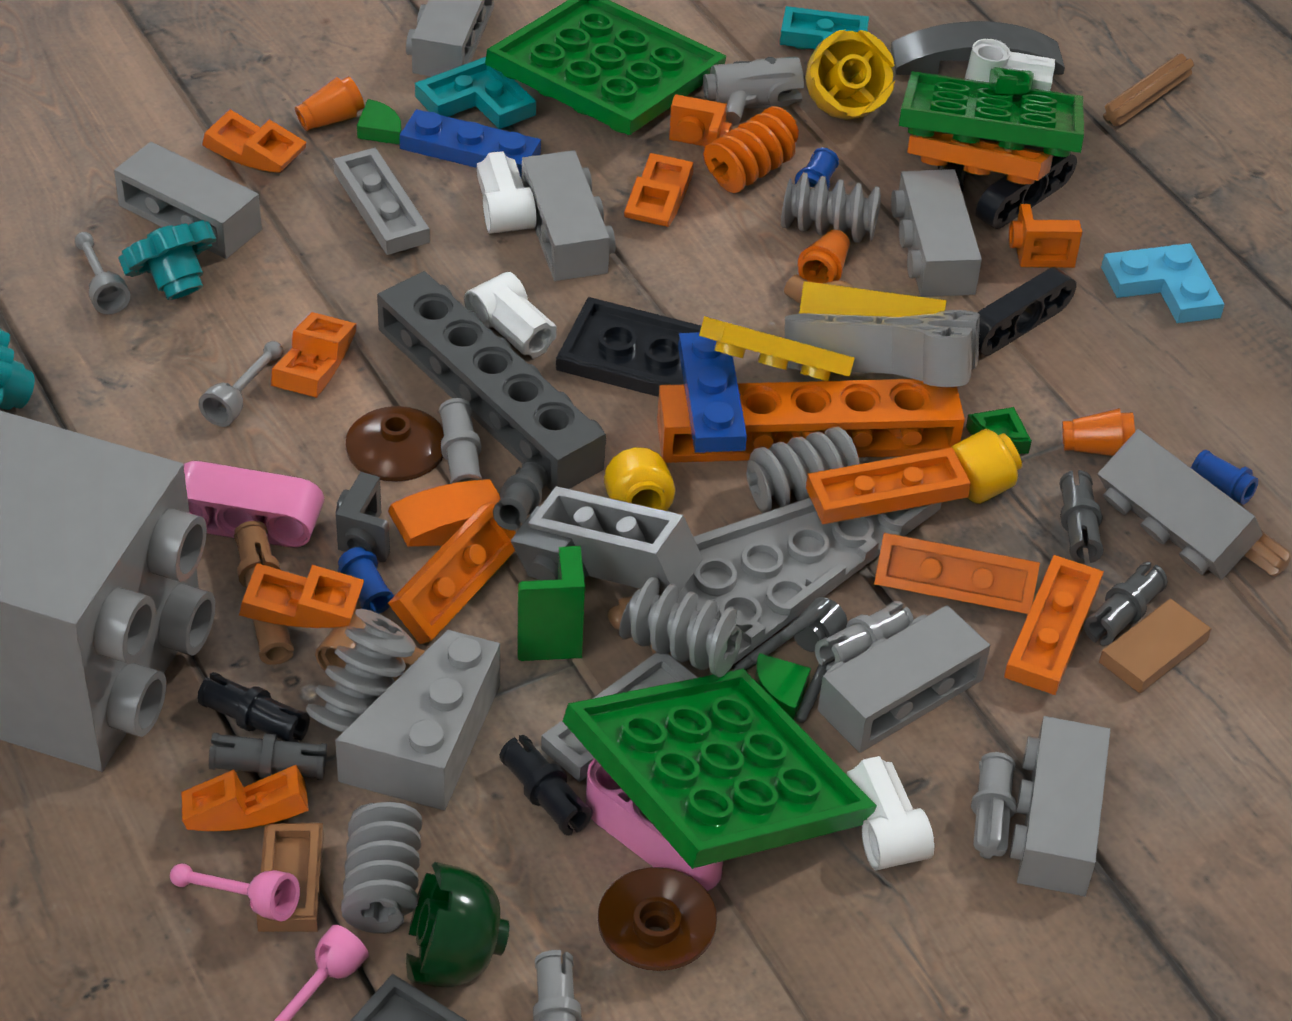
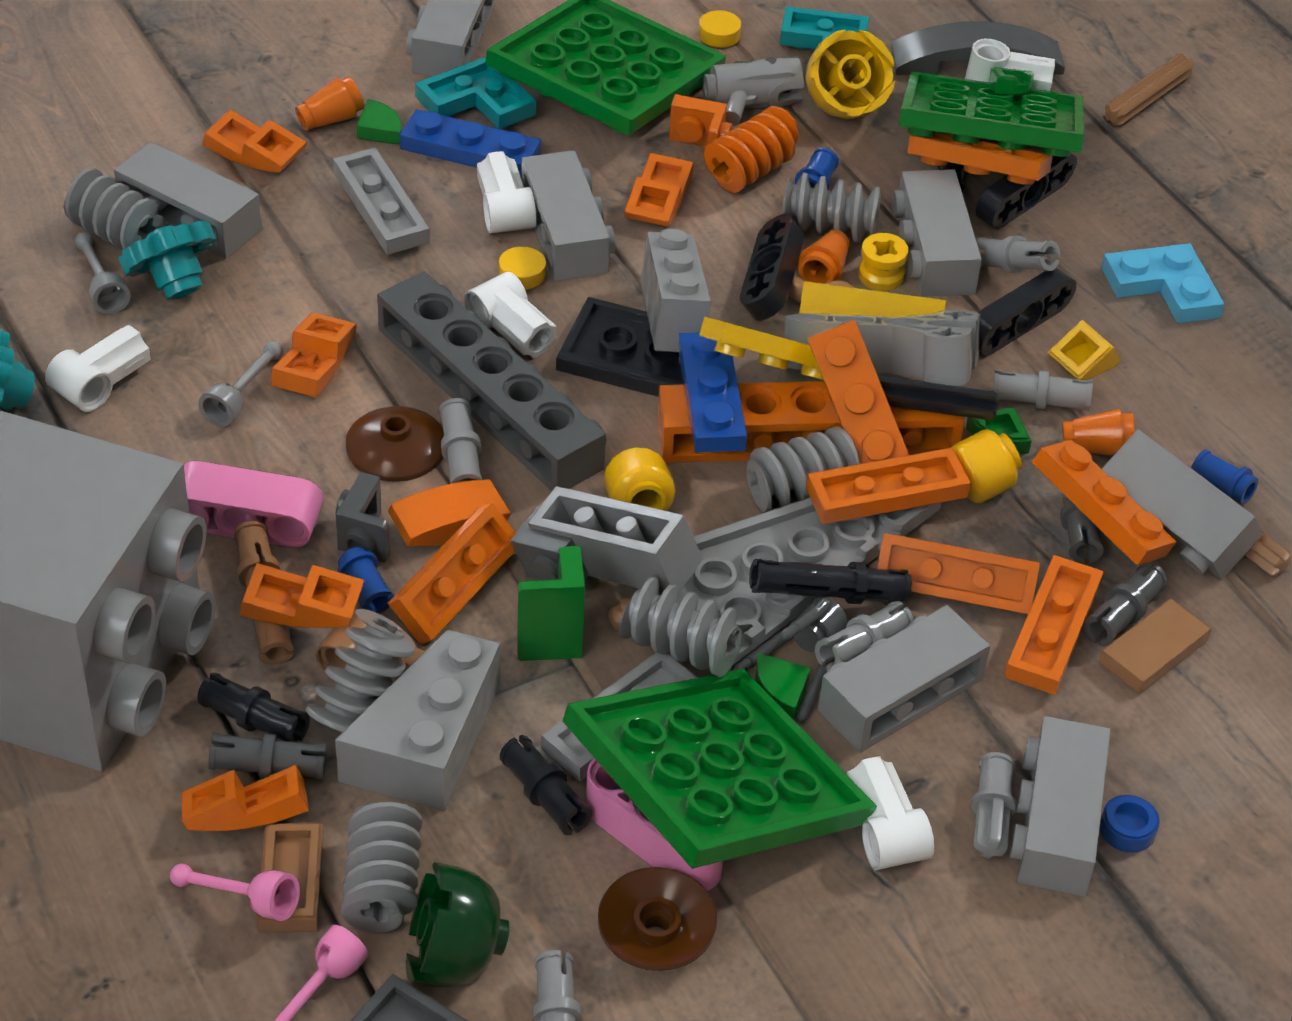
(89, 376): none -> white piece
(110, 209): none -> light grey piece
(520, 495): dark grey pin -> none
(525, 264): none -> yellow tile
(673, 287): none -> light grey brick
(719, 29): none -> yellow tile
(772, 267): none -> black beam
(848, 582): none -> black pin
(857, 393): none -> orange plate
(883, 261): none -> yellow wheel
(940, 398): none -> black axle
(1017, 253): none -> light grey pin
(1043, 389): none -> light grey pin
(1044, 241): orange bracket -> none
(1084, 352): none -> yellow slope
(1104, 502): none -> orange plate
(1129, 823): none -> blue tile

